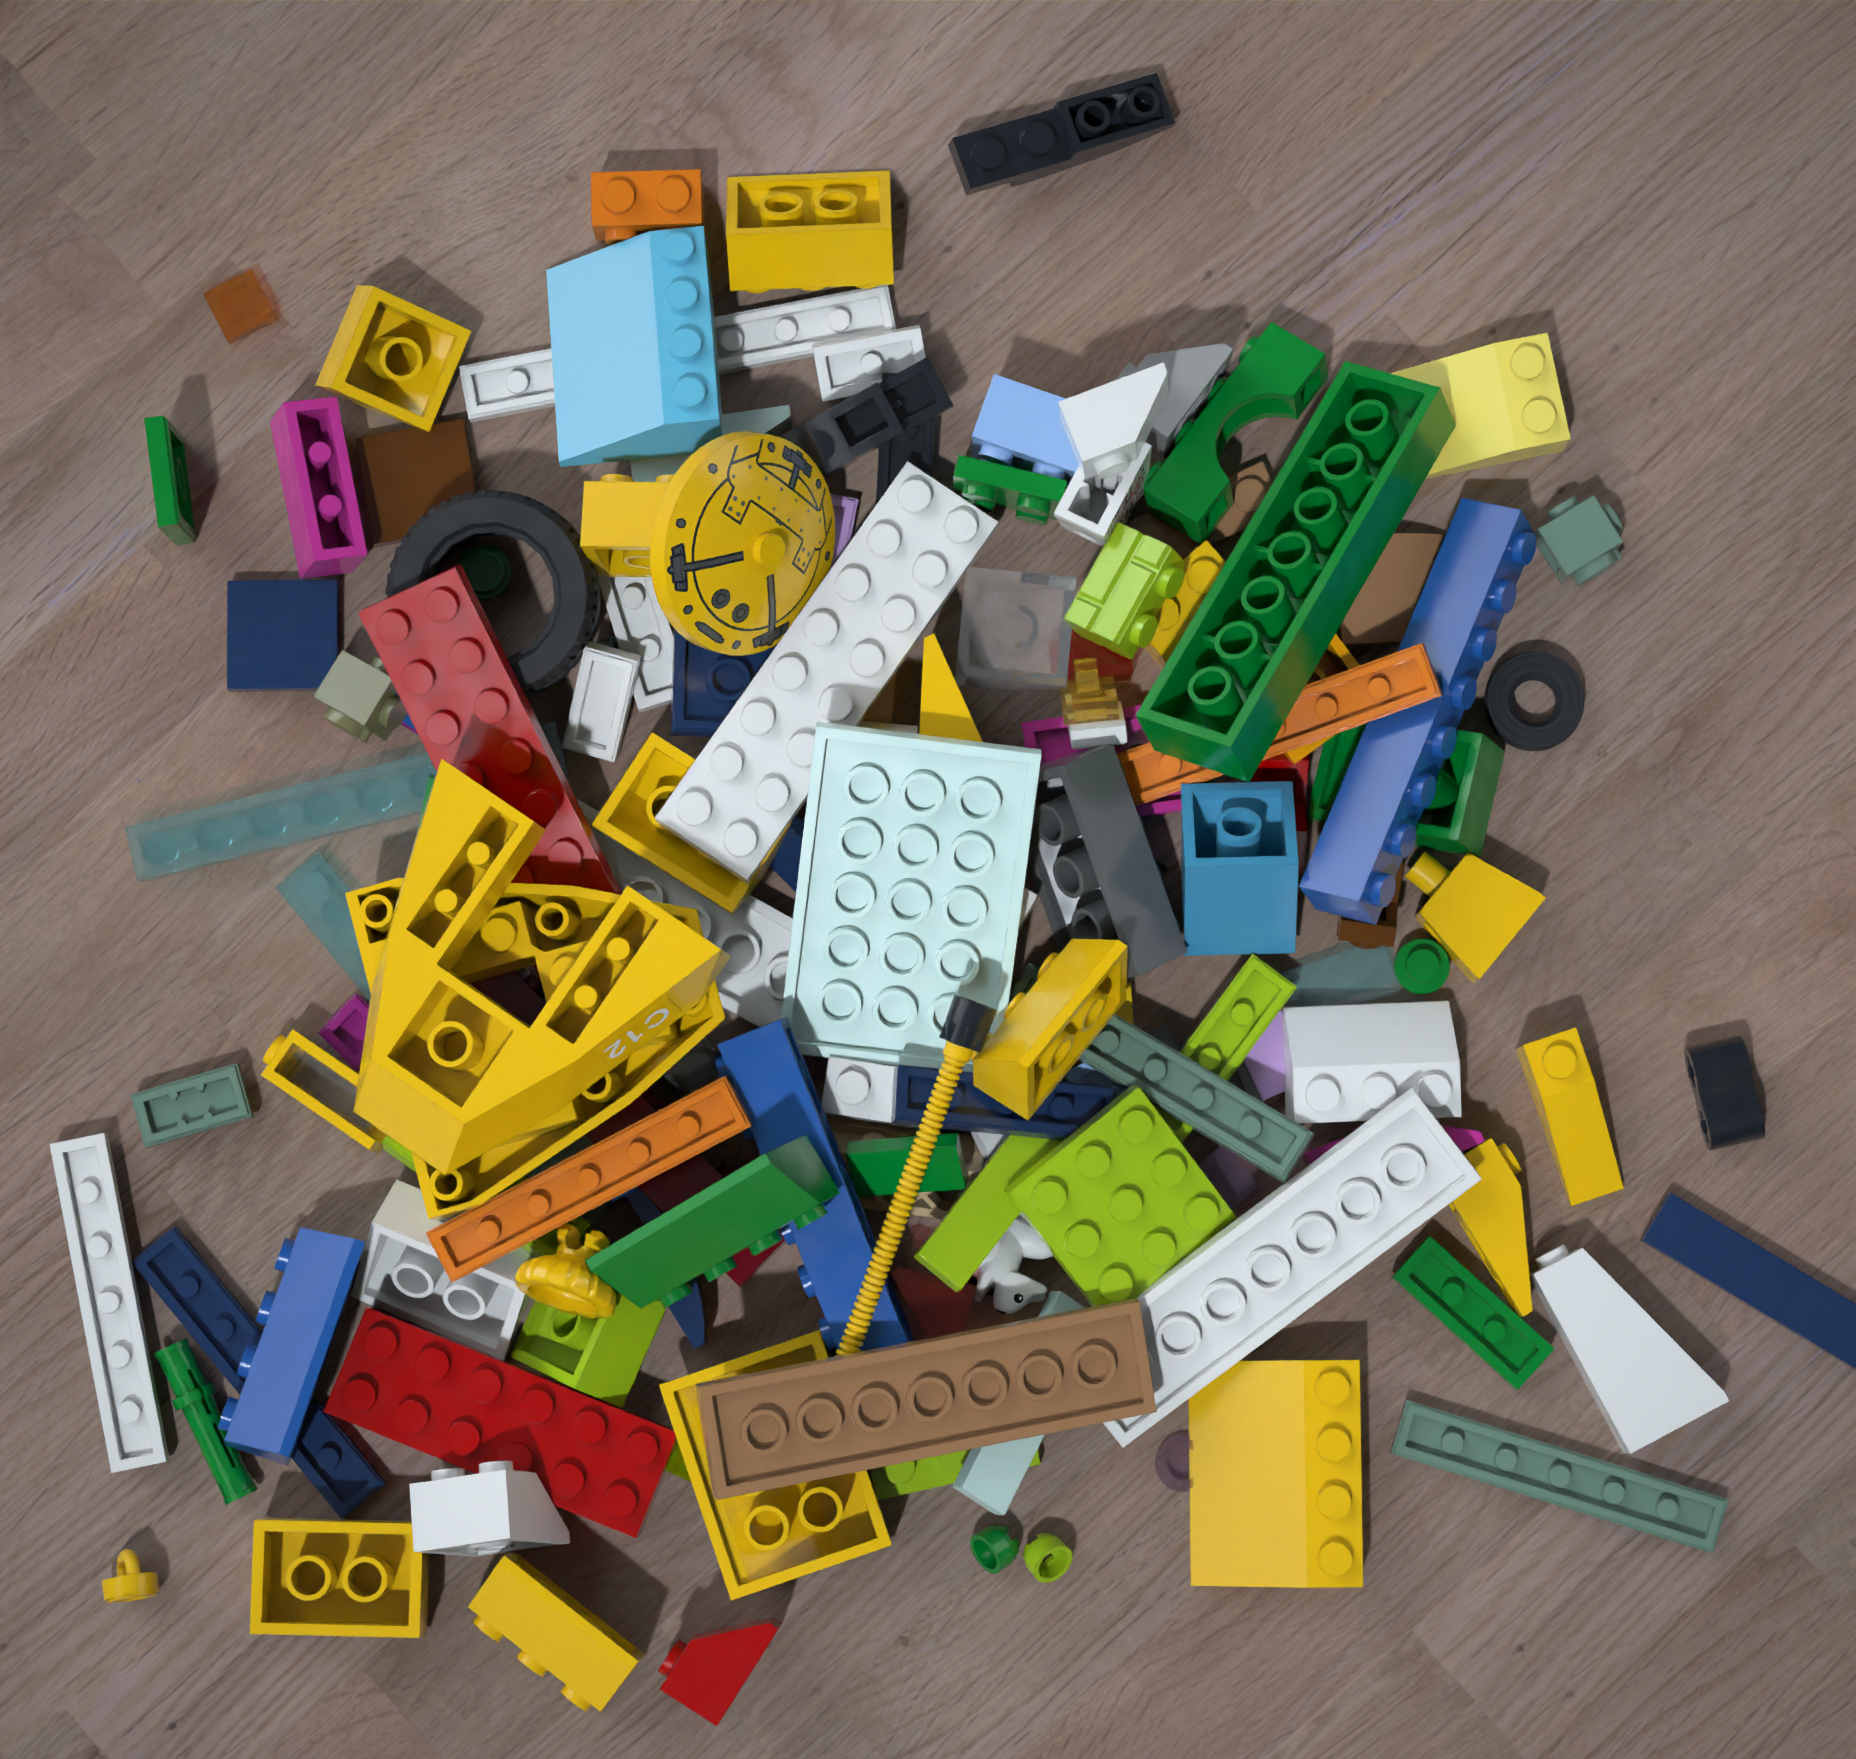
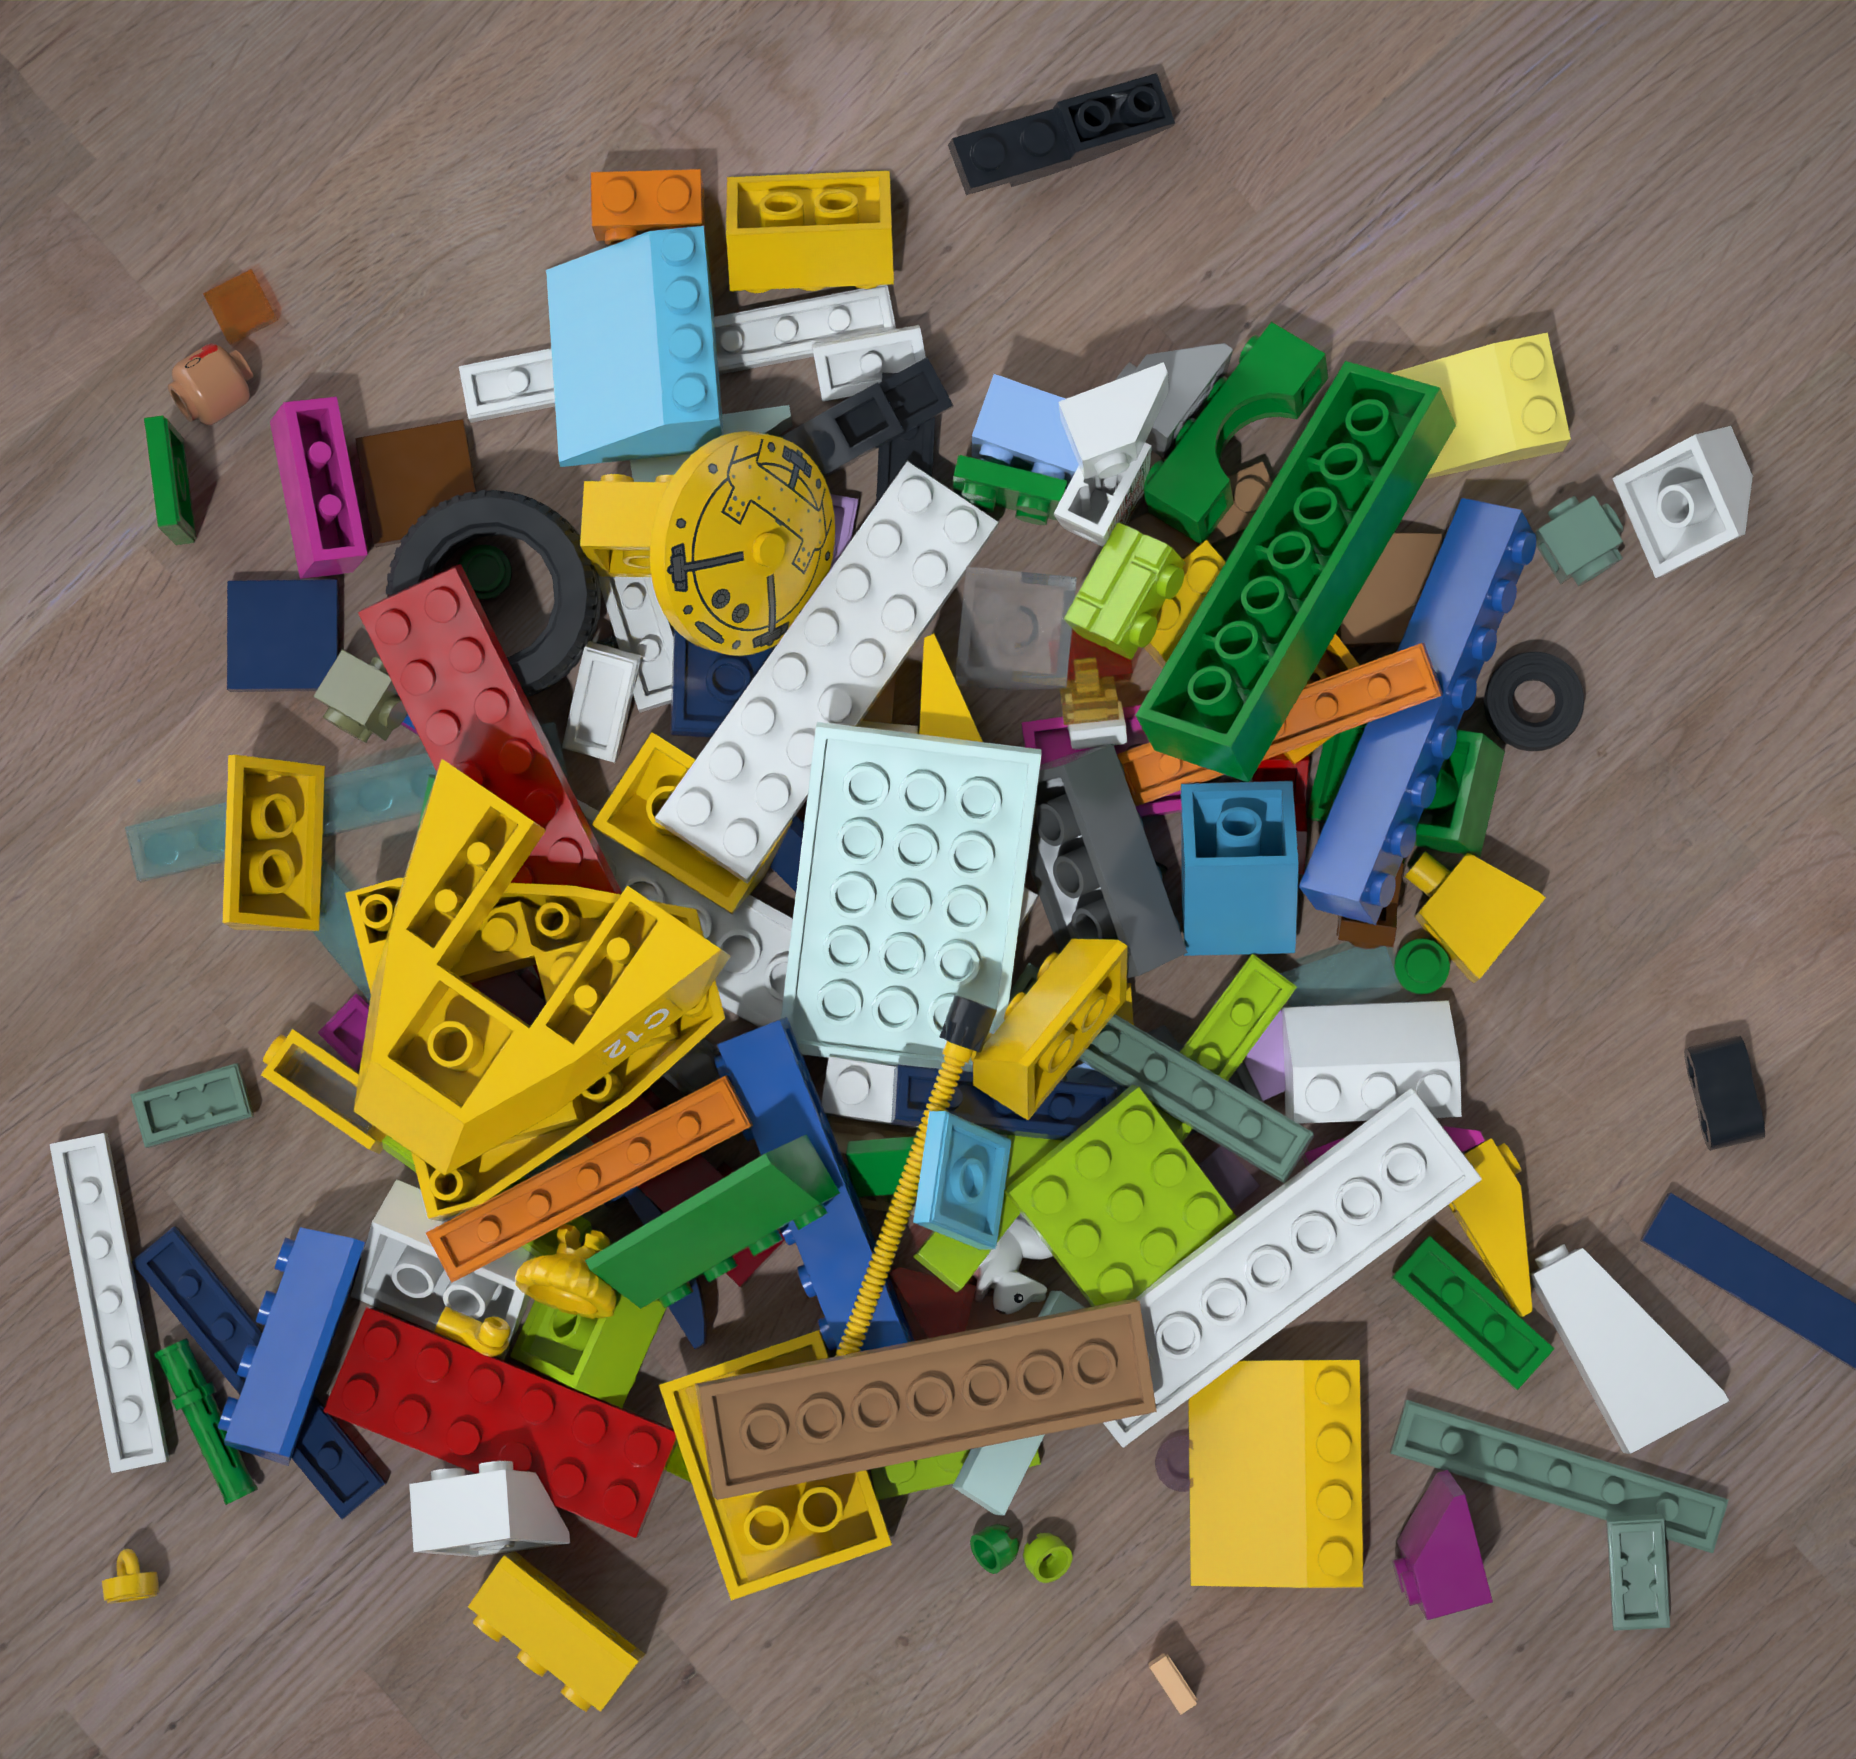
(210, 384): none -> nougat head
(273, 845): none -> yellow slope
(337, 1578): yellow brick -> none
(393, 357): yellow slope -> none
(484, 1337): none -> yellow arm
(715, 1666): red slope -> none
(962, 1180): none -> medium azure tile
(1173, 1683): none -> light nougat tile
(1441, 1553): none -> magenta slope
(1571, 1115): yellow slope -> none
(1638, 1572): none -> sand green plate
(1688, 499): none -> white slope

